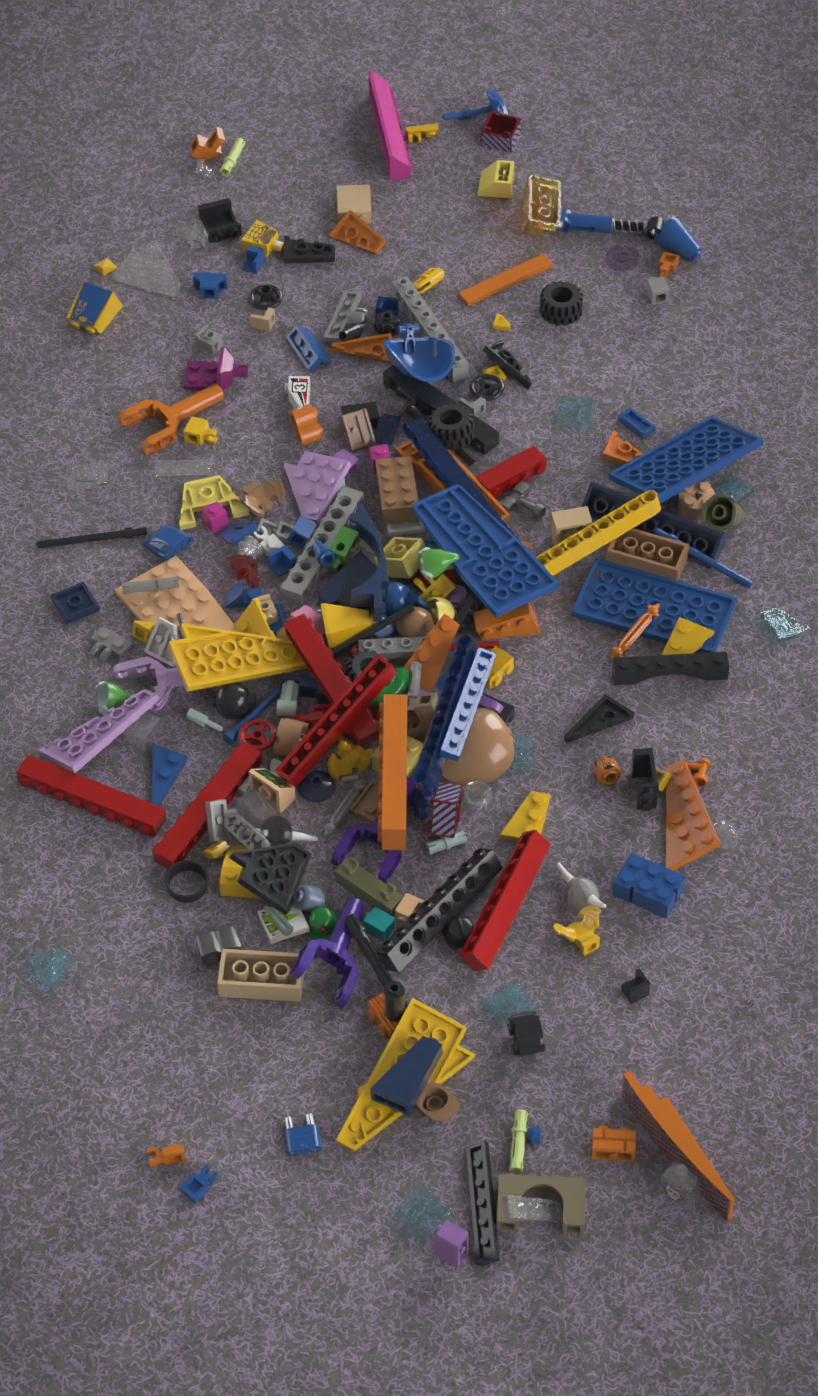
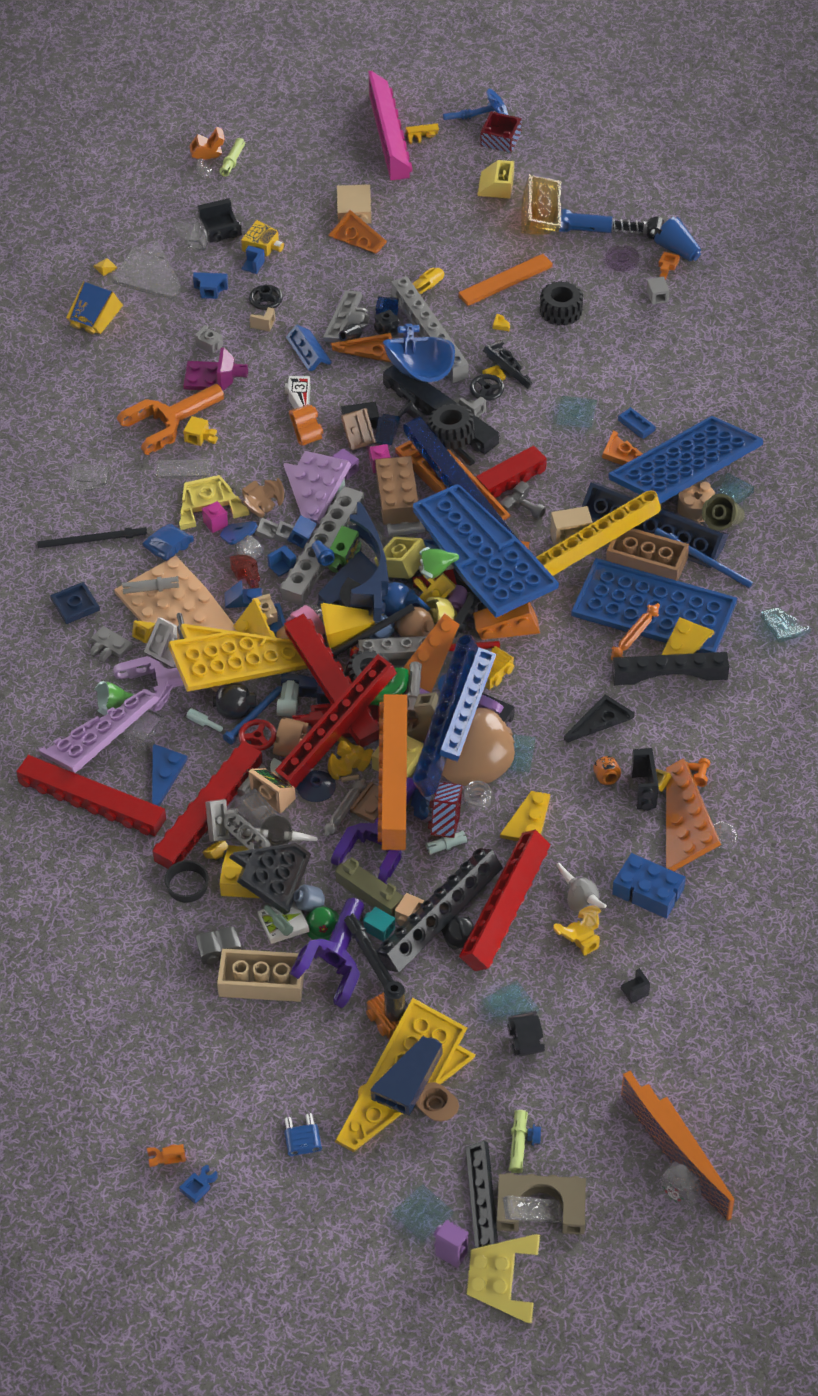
(50, 967): clear light blue slope -> none
(268, 543): white plate -> none
(304, 252): black wing -> none
(492, 1275): none -> light yellow wing
(613, 1143): orange brick -> none

